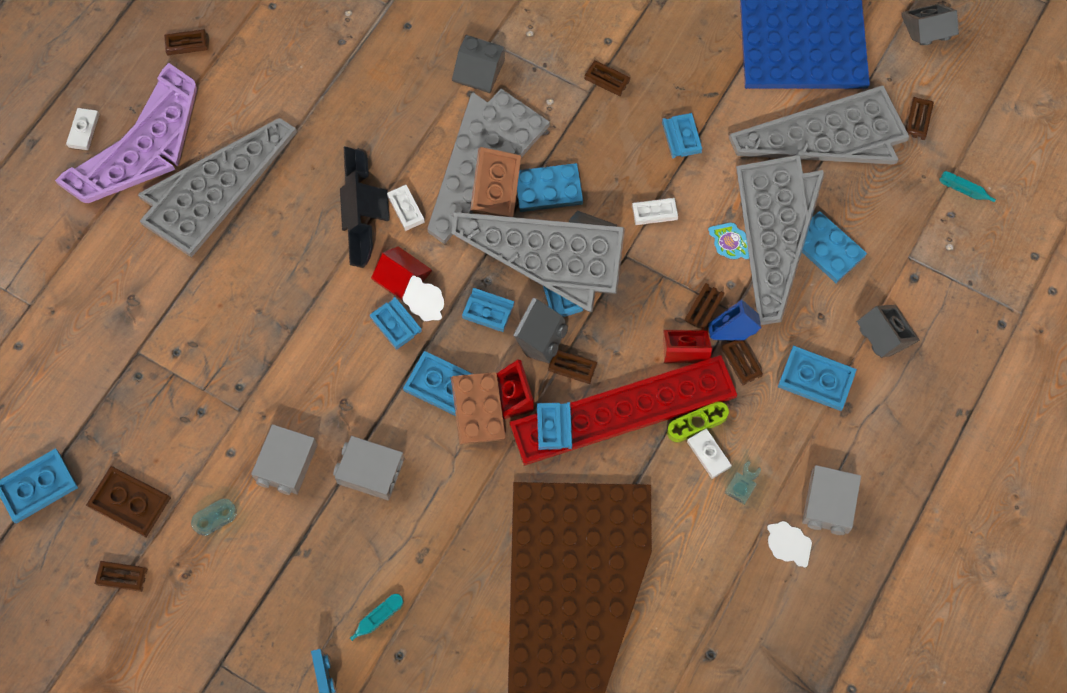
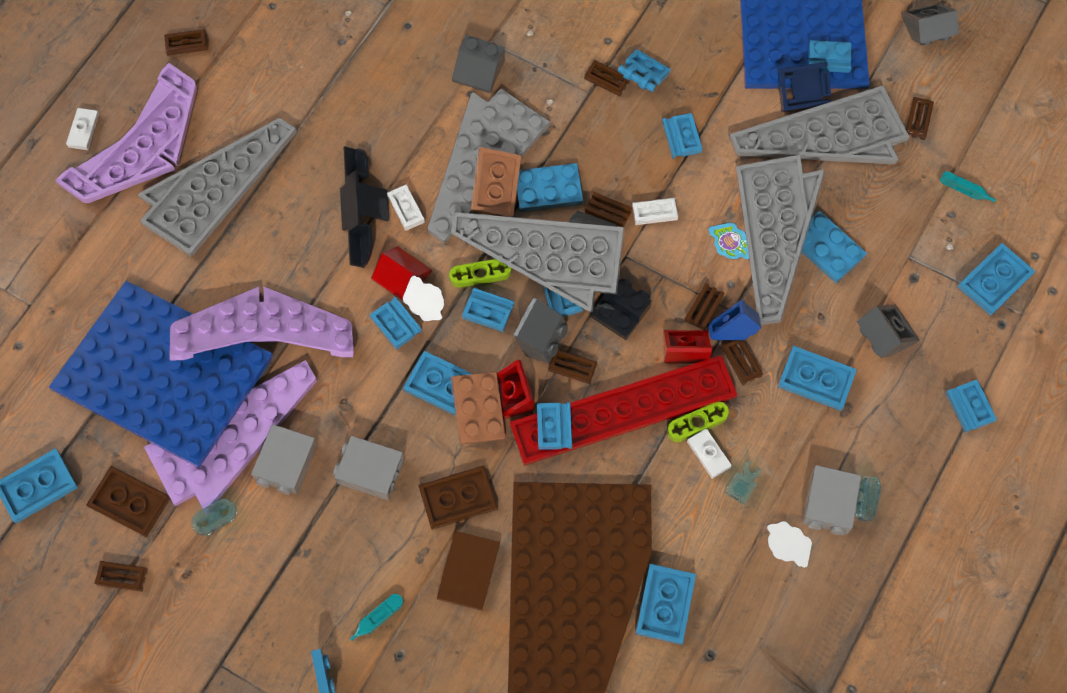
(128, 377): none -> blue plate
(238, 444): none -> lavender wing
(249, 320): none -> lavender wing
(457, 497): none -> reddish brown tile
(463, 269): none -> lime beam
(468, 570): none -> reddish brown tile
(622, 310): none -> black plate
(625, 211): none -> reddish brown tile
(646, 66): none -> dark azure plate
(665, 604): none -> dark azure plate
(807, 86): none -> dark blue container
(835, 53): none -> dark azure plate
(868, 498): none -> clear light blue plate
(971, 406): none -> dark azure plate
(996, 279): none -> dark azure plate

